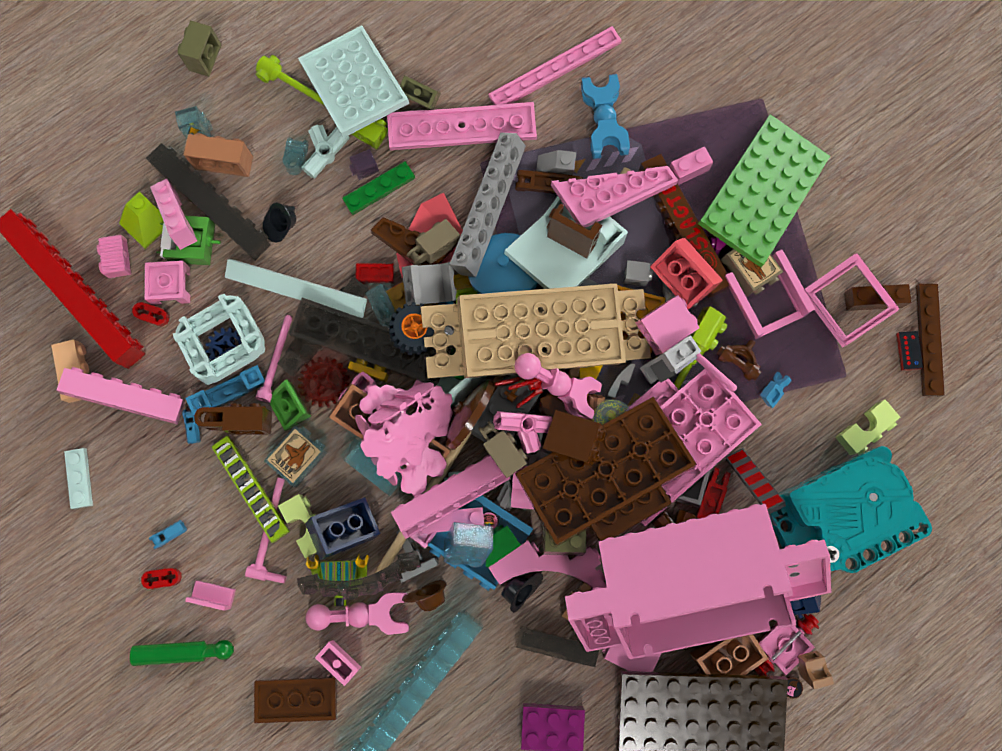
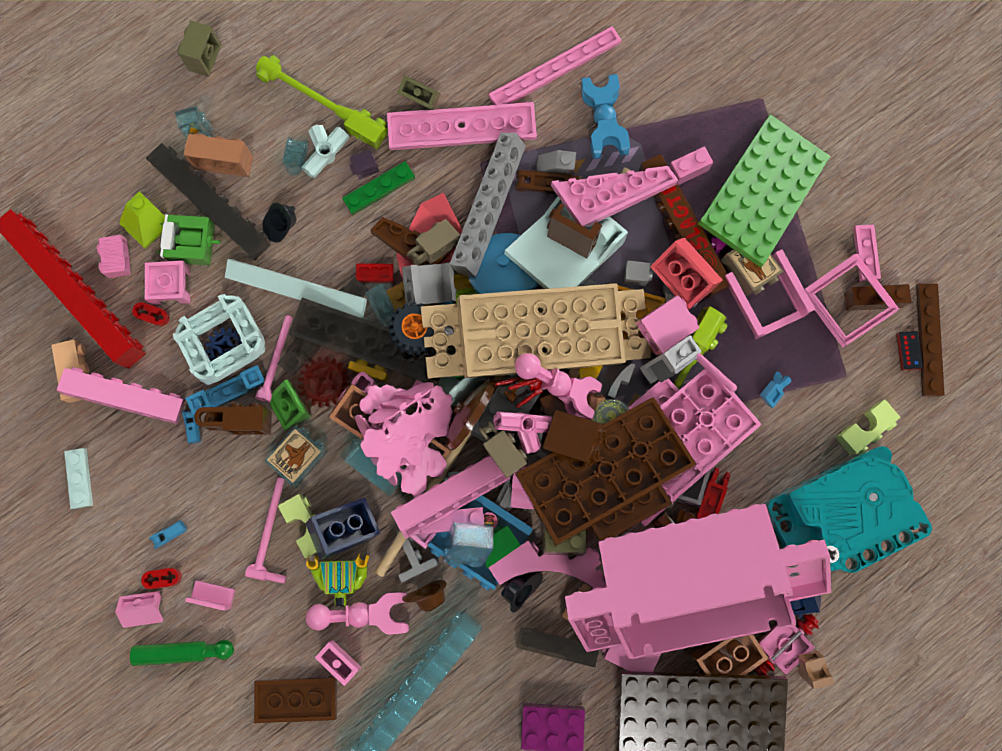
(139, 609): none -> bright pink panel
(172, 214): bright pink arch -> none
(250, 489): tile -> none
(353, 81): light aqua plate -> none
(364, 586): clear smoke piece -> none
(750, 368): reddish brown piece -> none
(755, 481): tile -> none
(795, 688): tile -> none
(867, 249): none -> bright pink plate

